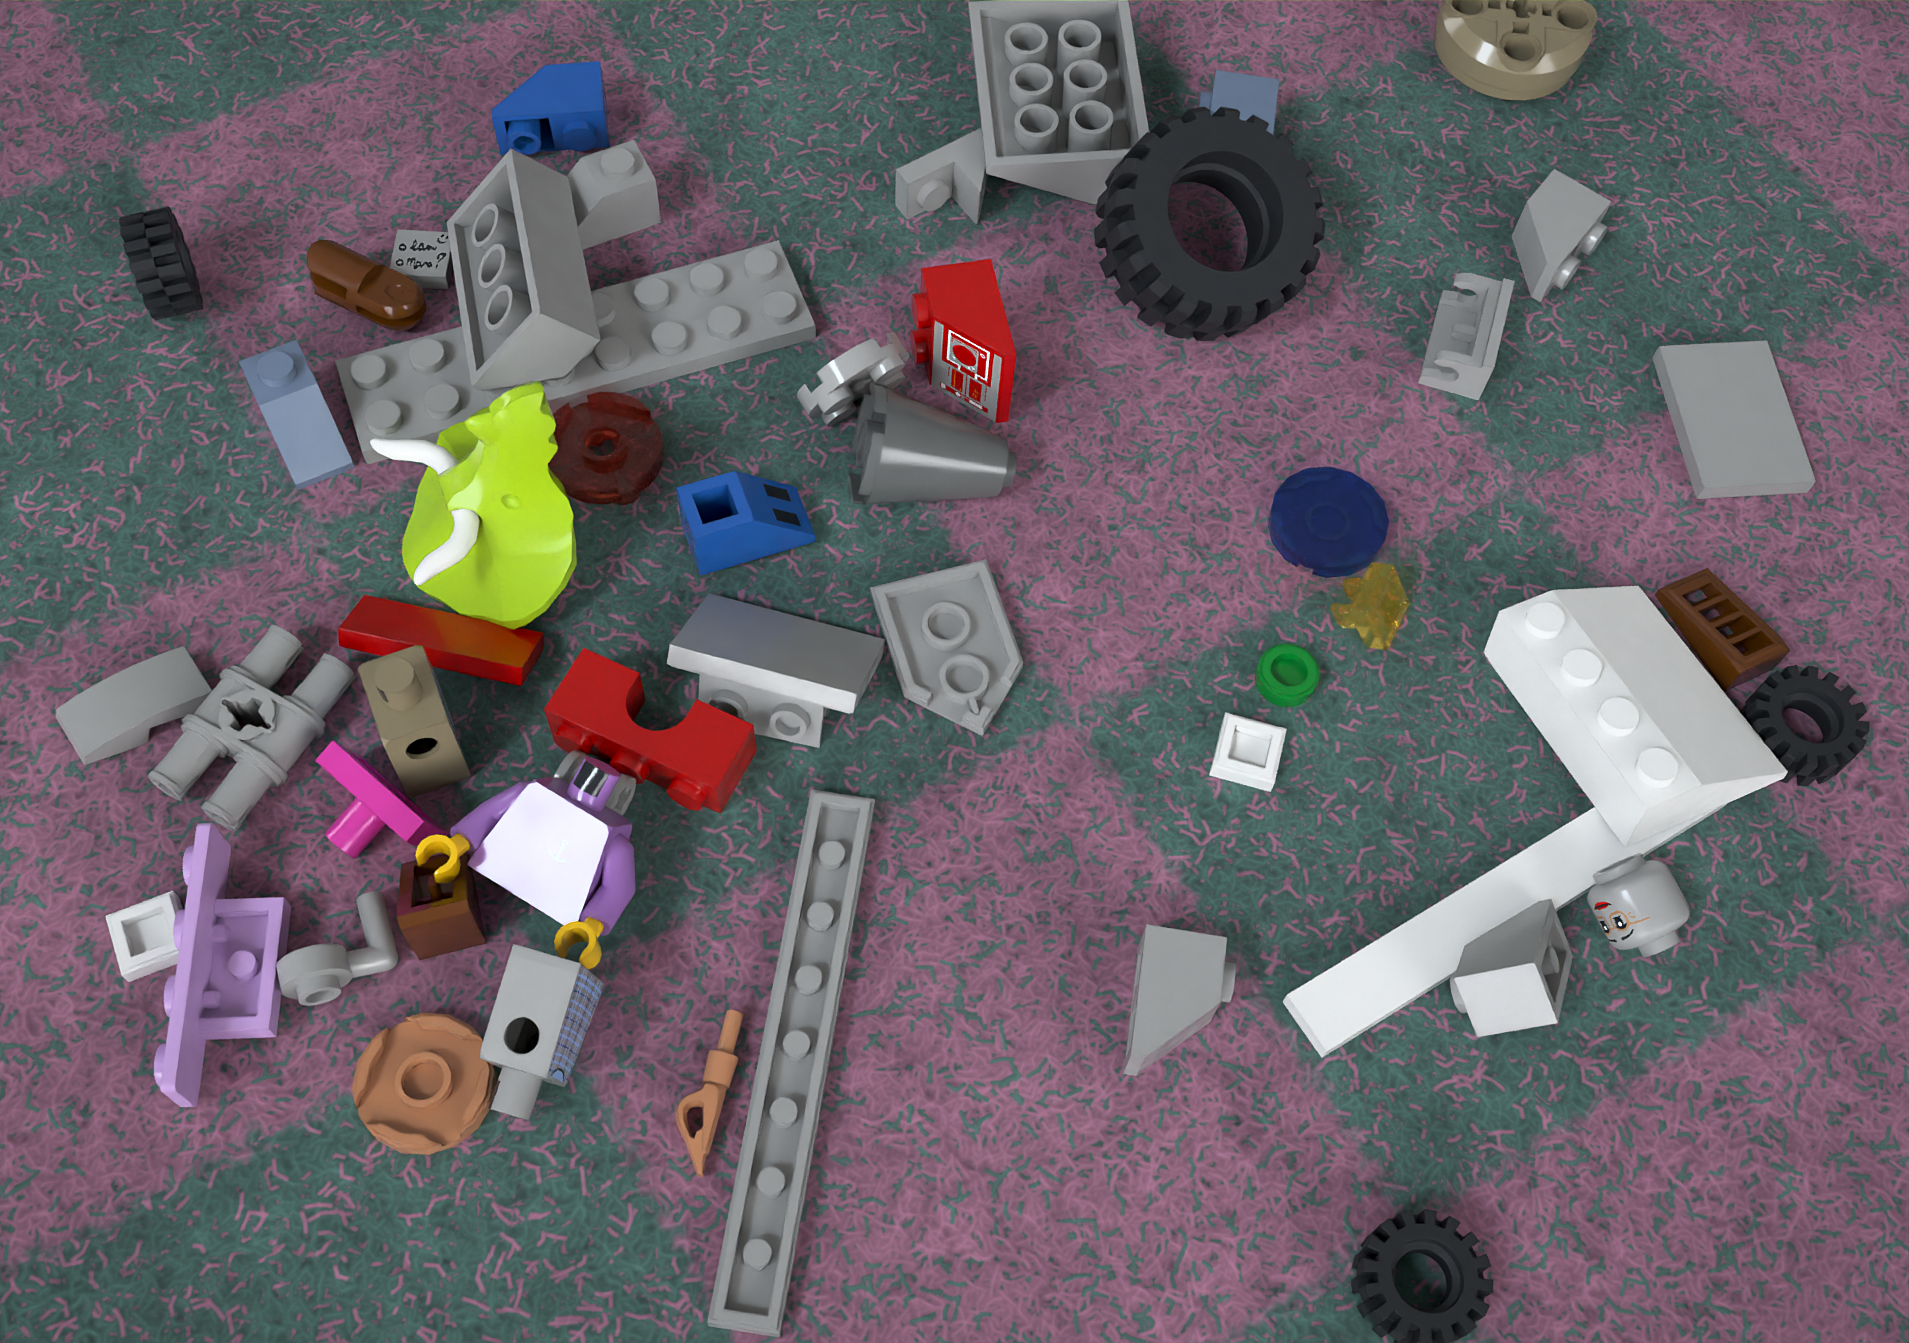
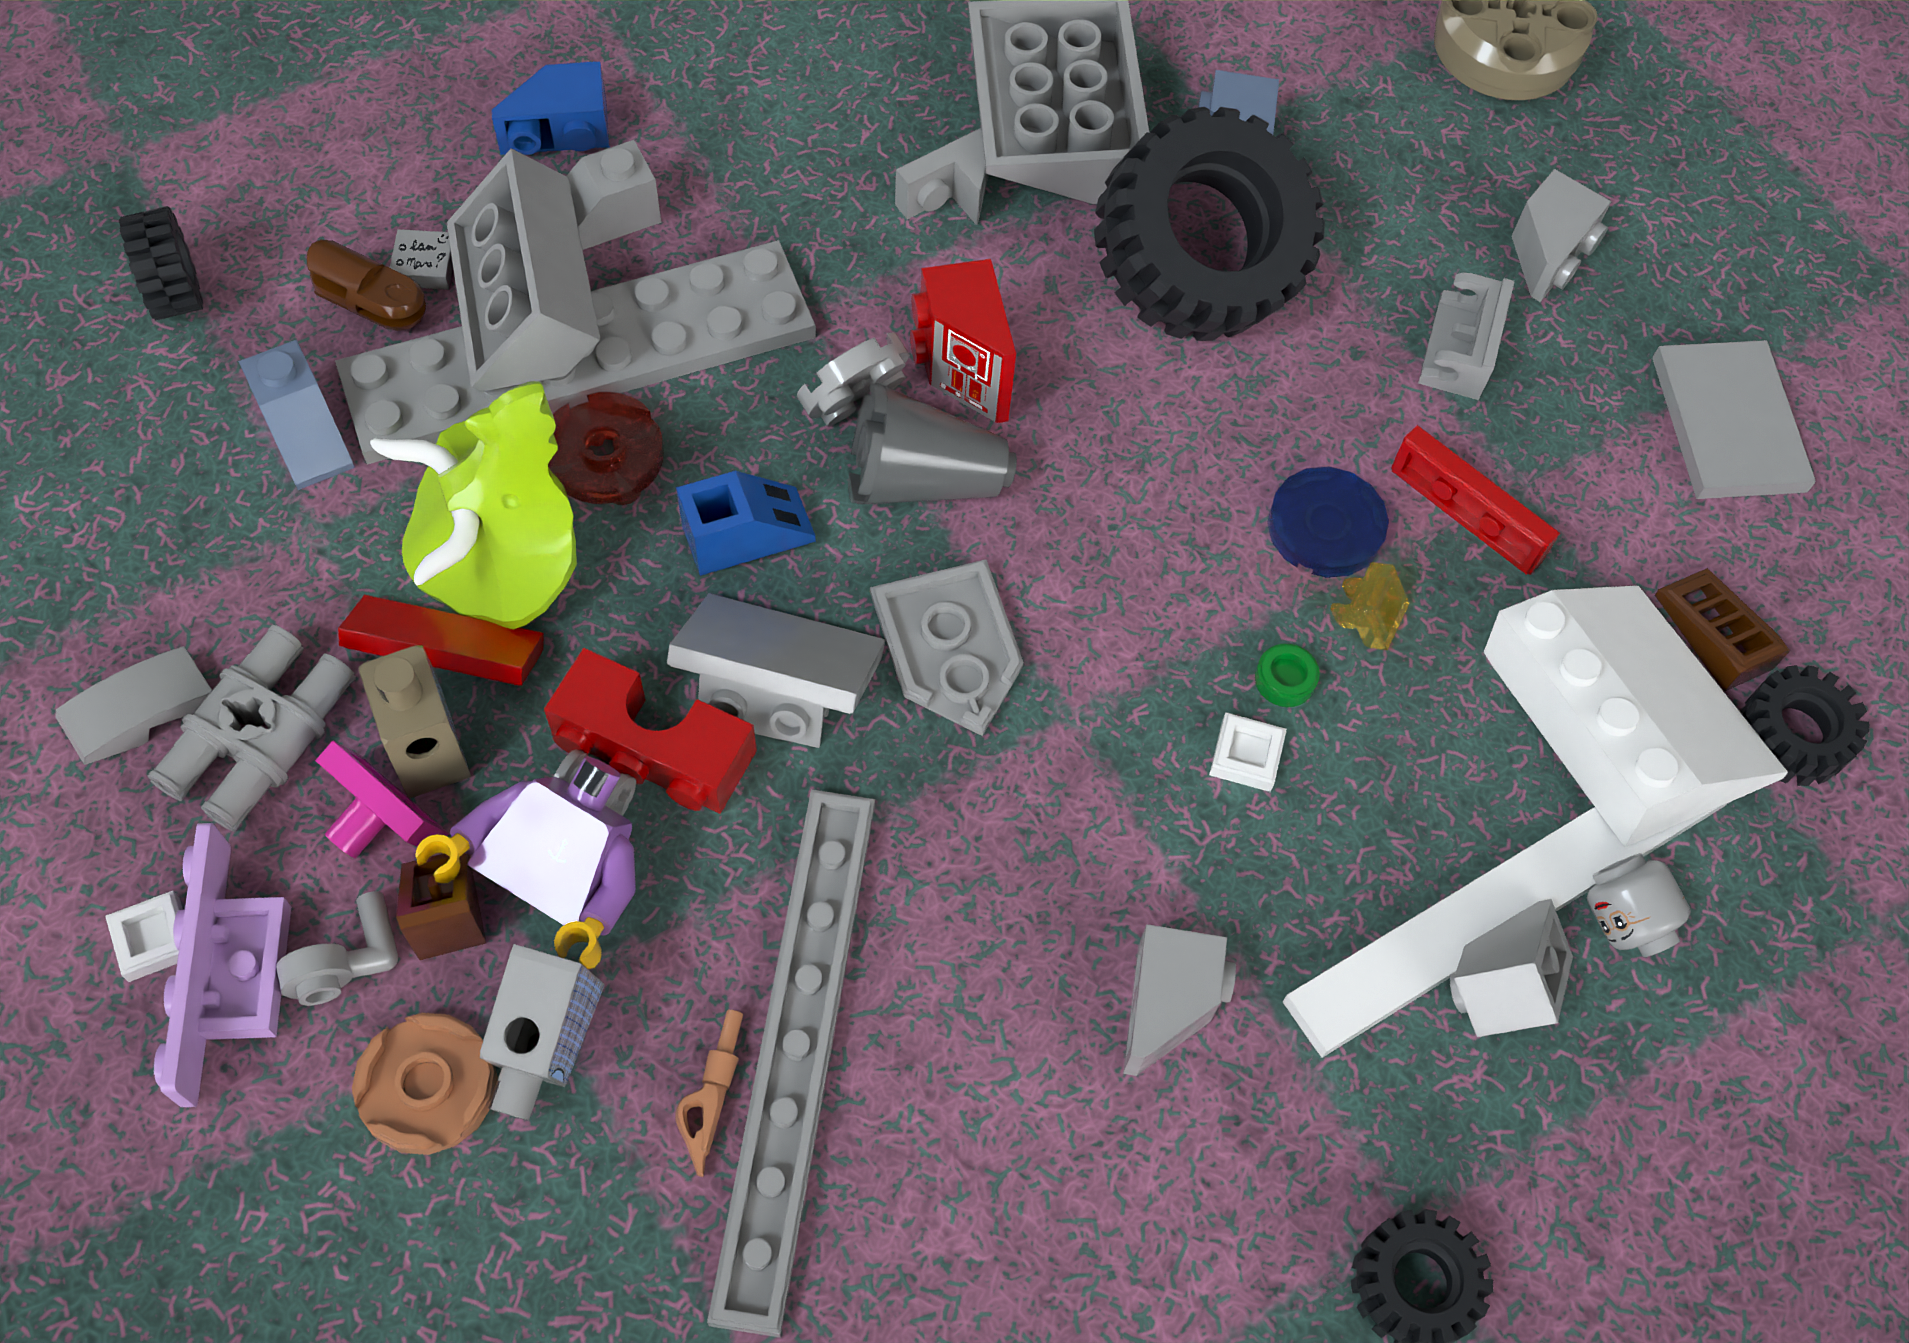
(1474, 501): none -> red tile

